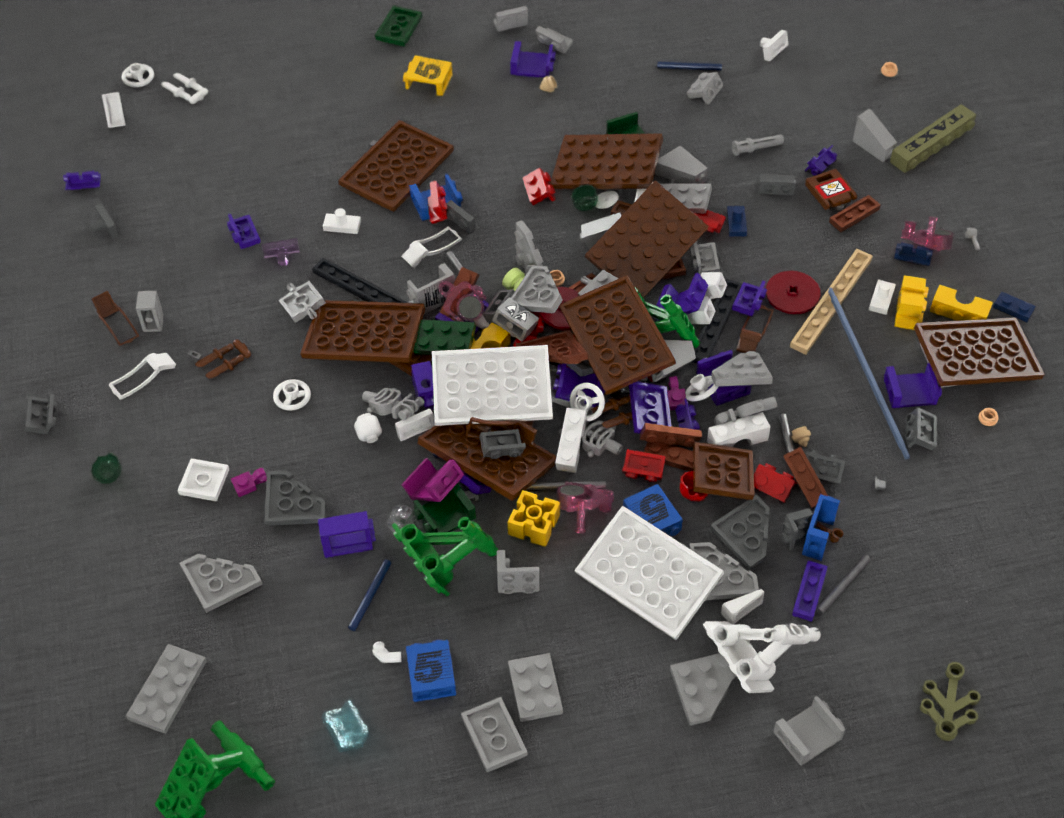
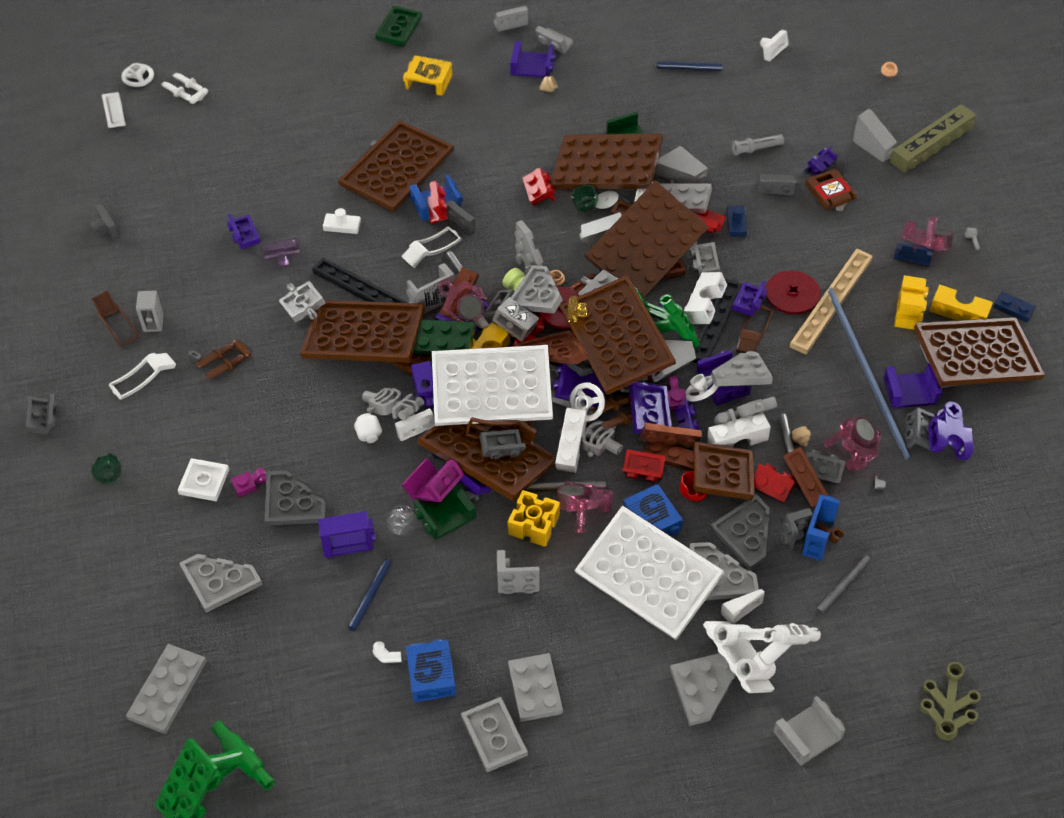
(88, 180): dark purple hinge -> none
(291, 391): white piece -> none
(346, 727): clear light blue bracket -> none
(439, 567): green plate -> none
(576, 309): none -> clear yellow tile
(690, 299): dark purple panel -> none
(706, 87): light grey bracket -> none
(809, 591): dark purple plate -> none
(854, 213): copper plate -> none
(856, 436): none -> clear pink piece
(882, 297): white tile -> none
(949, 429): none -> dark purple piece
(988, 417): light nougat plate -> none

